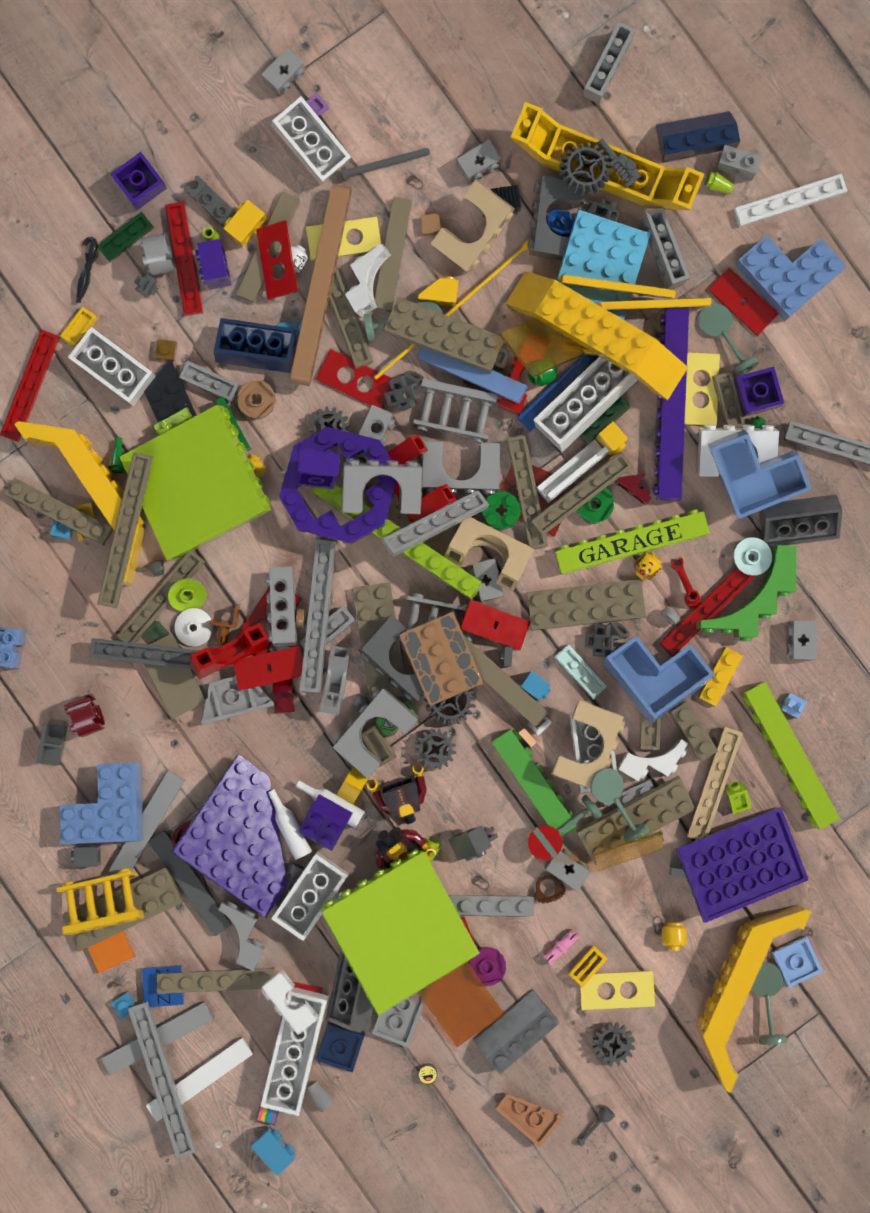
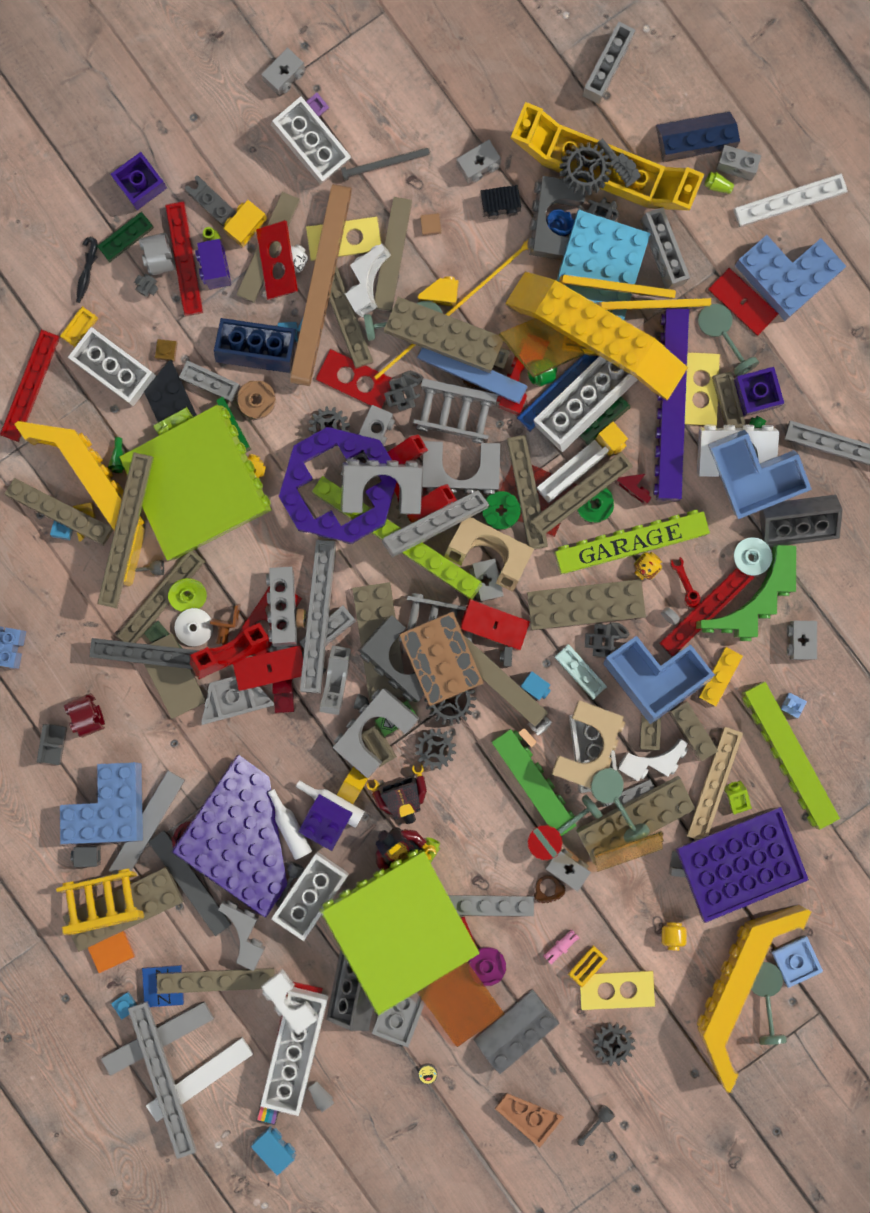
(317, 468): dark purple brick -> none
(340, 1047): dark blue tile -> none
(472, 843): dark grey brick -> none
(496, 213): tan arch -> none

